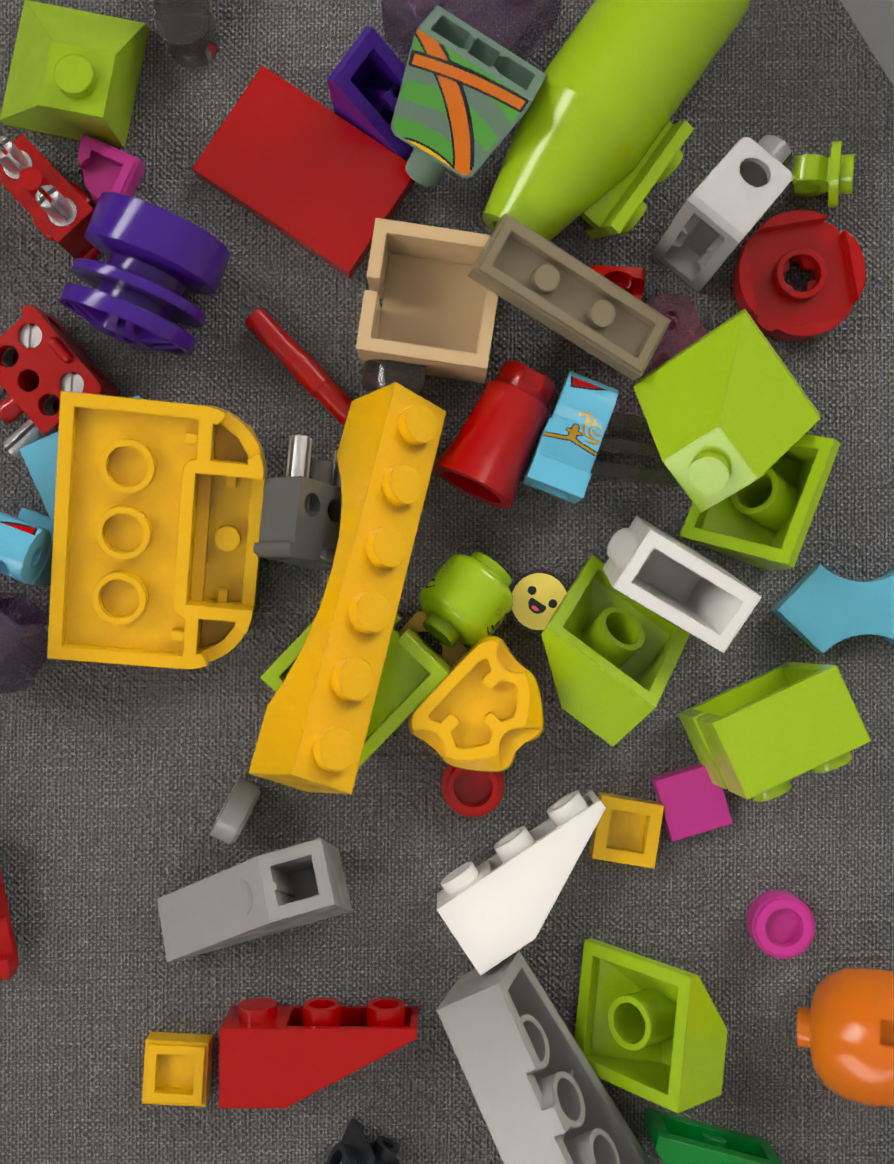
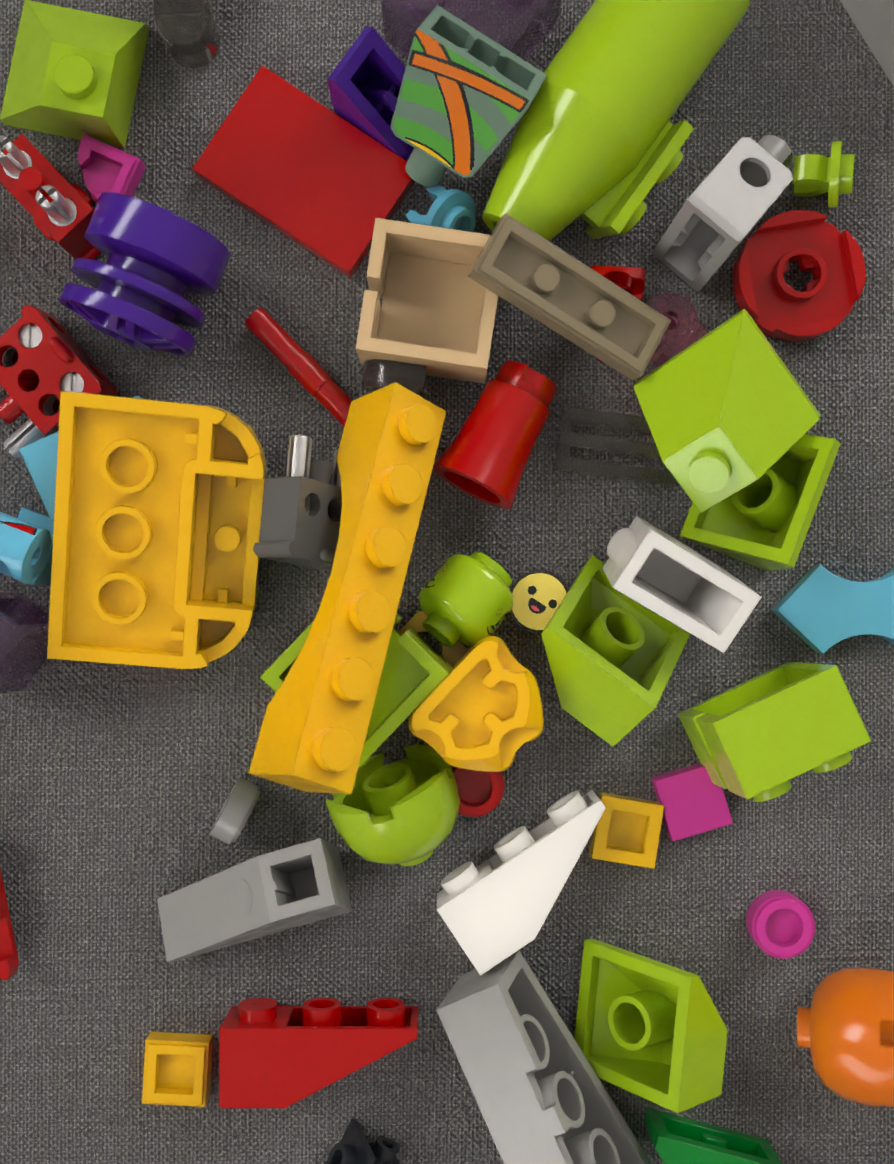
(398, 808): none -> lime cylinder
(449, 210): none -> medium azure plate
(571, 438): medium azure leg -> none

